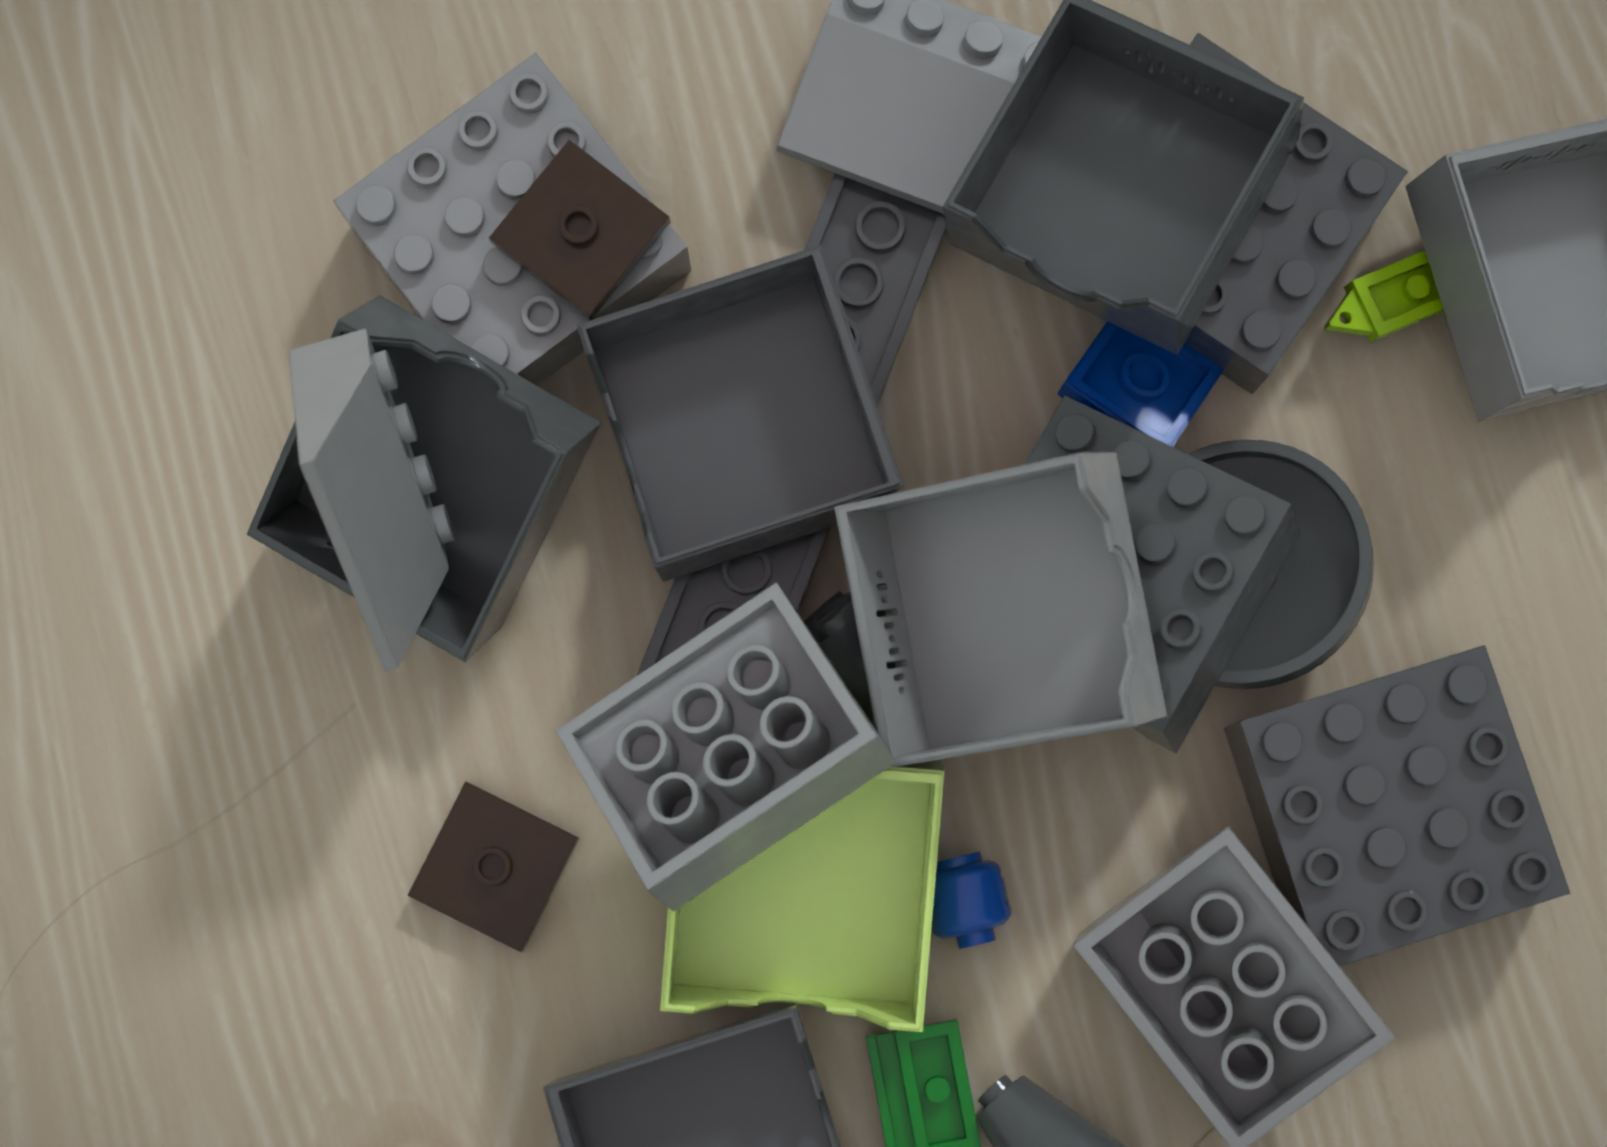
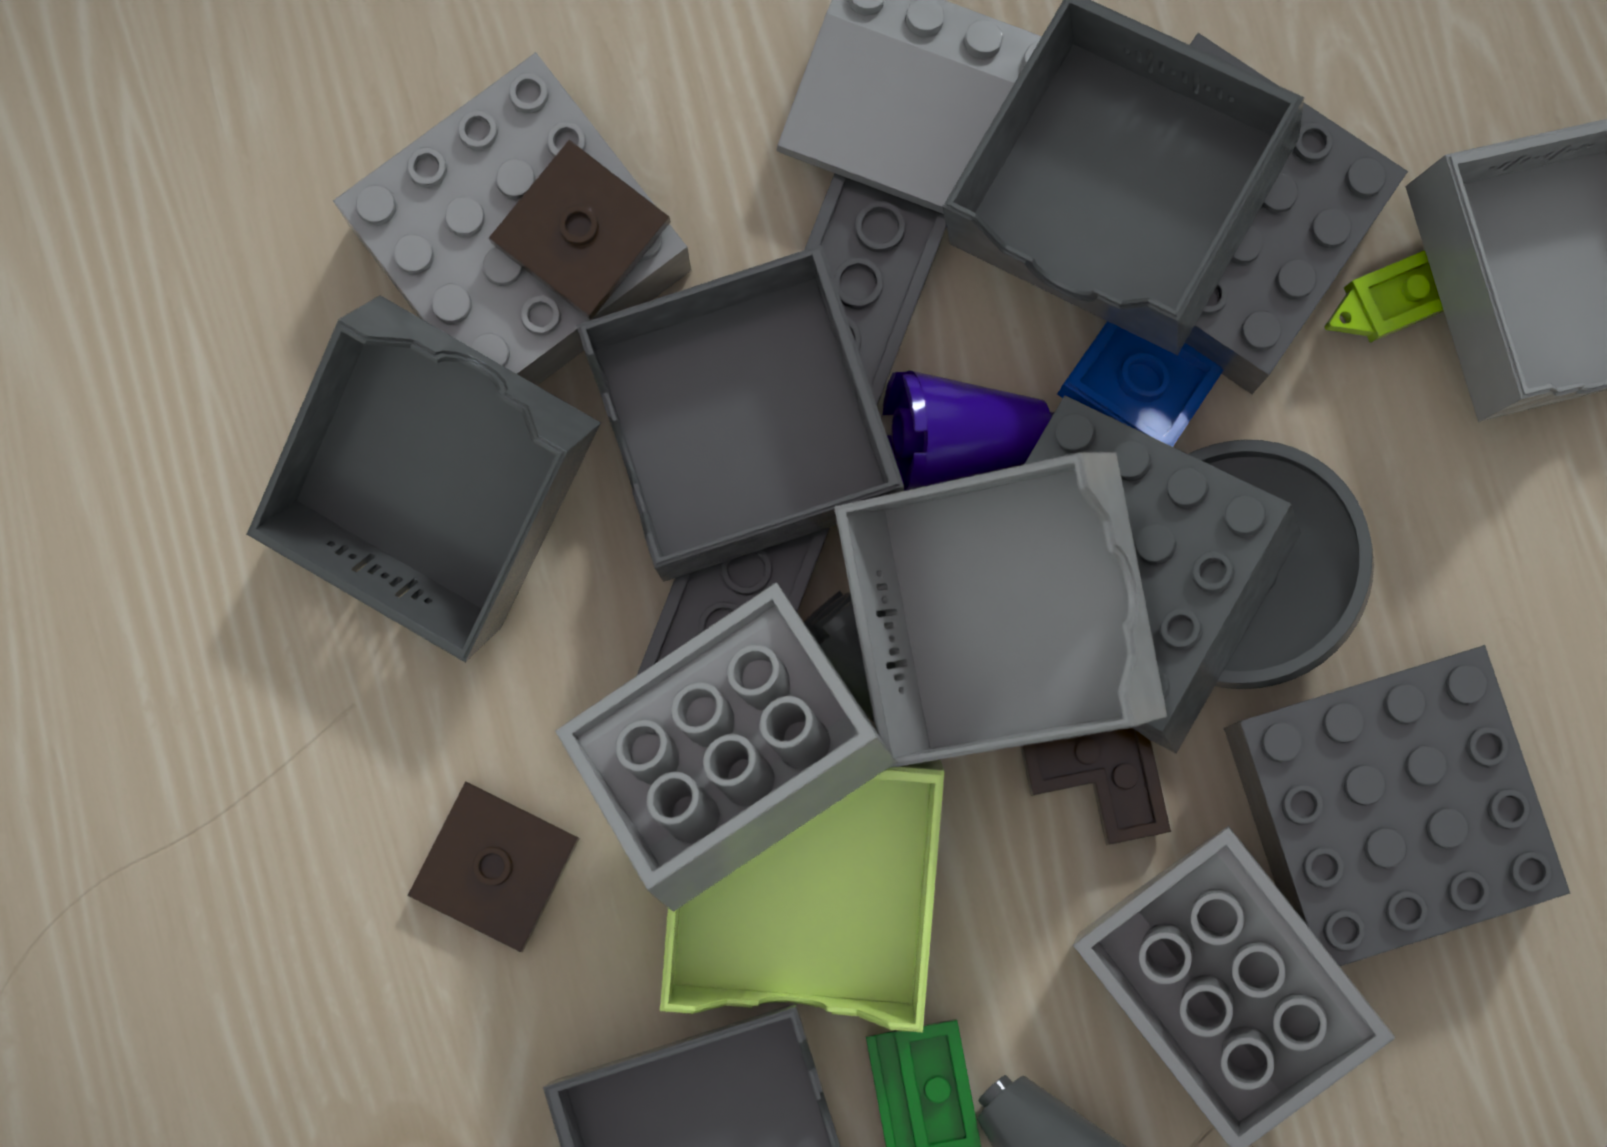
(370, 485): light grey slope -> none
(958, 428): none -> dark purple cone
(969, 900): blue head -> none
(1122, 777): none -> dark brown plate

